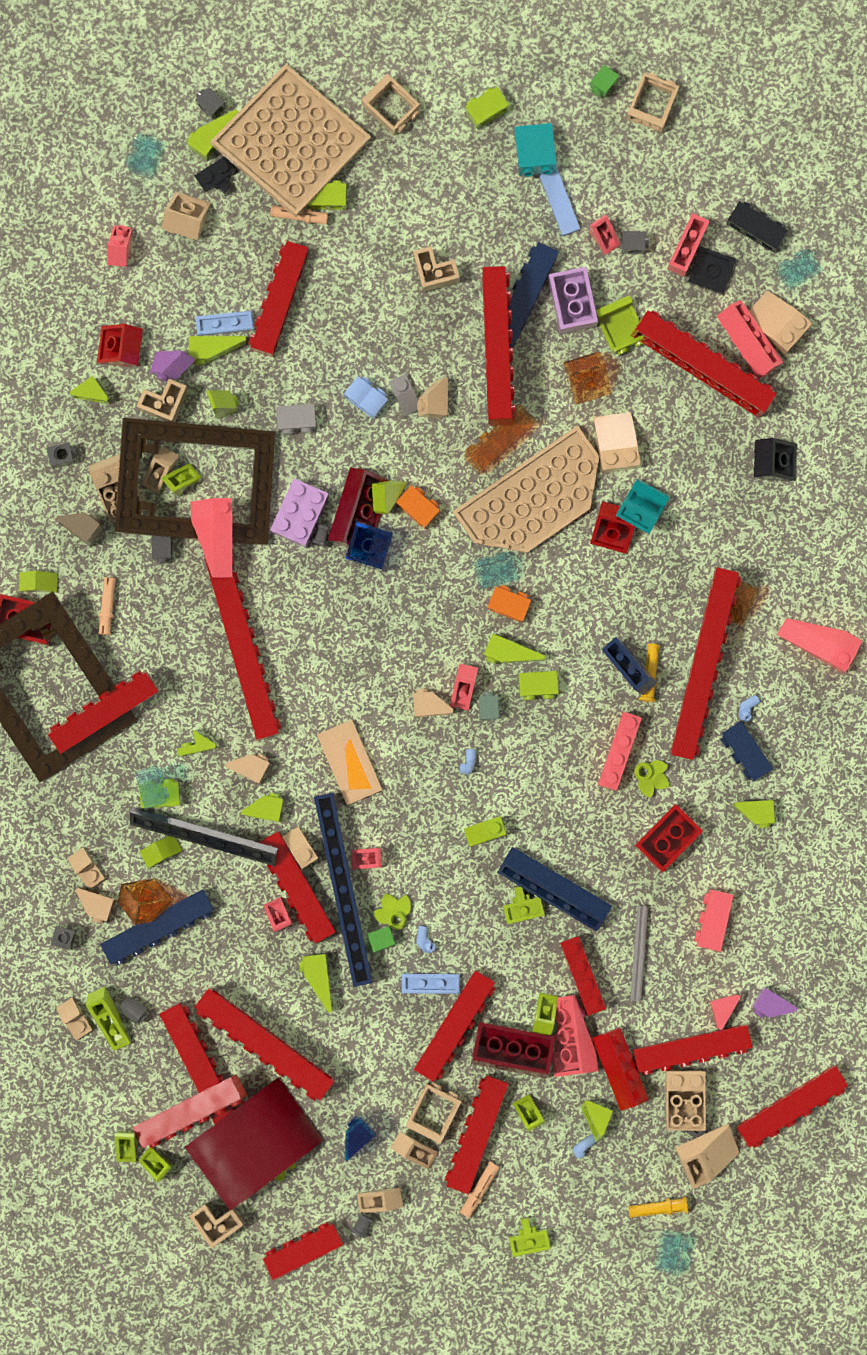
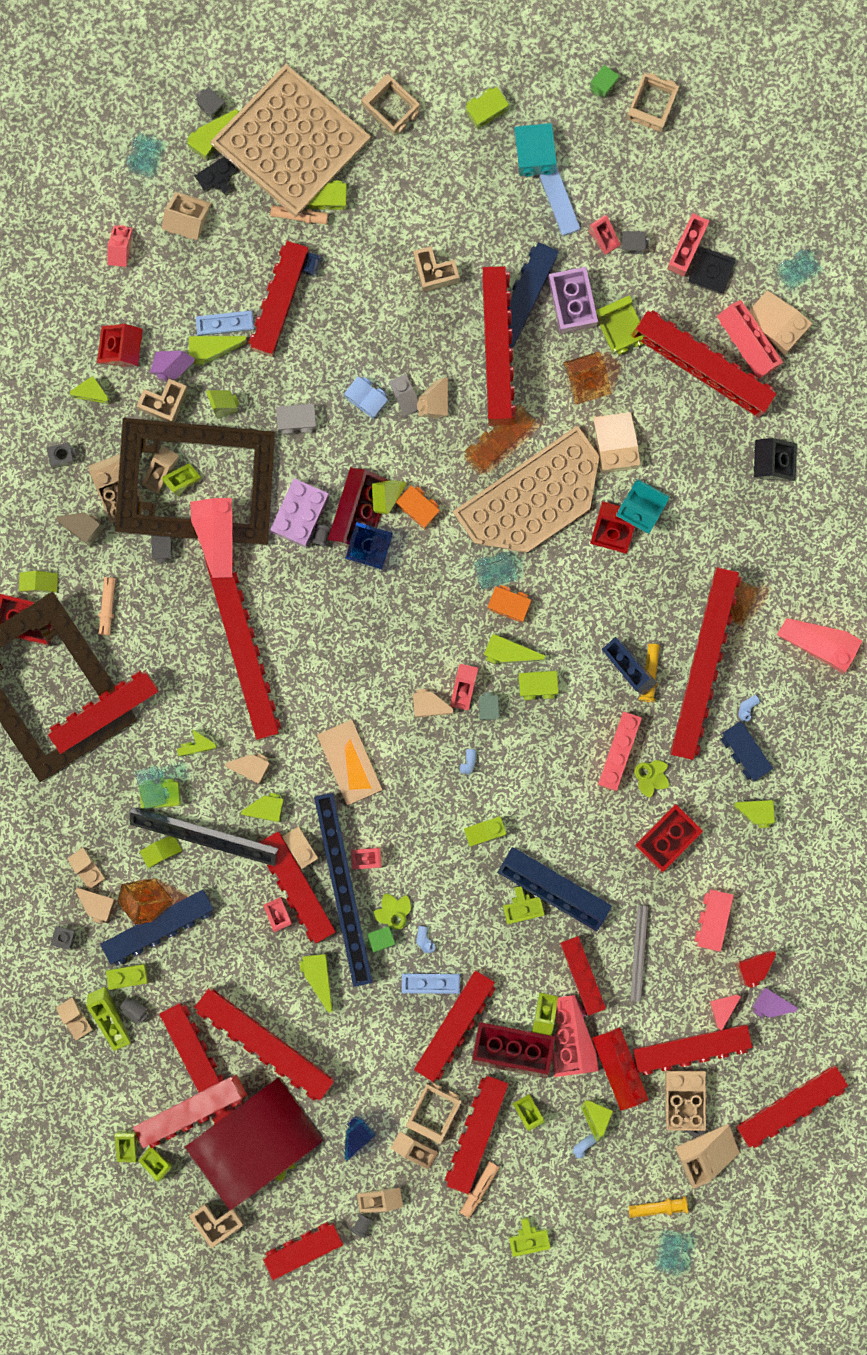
(127, 976): none -> lime brick
(312, 264): none -> dark blue bush
(755, 968): none -> red slope
(757, 226): black brick -> none

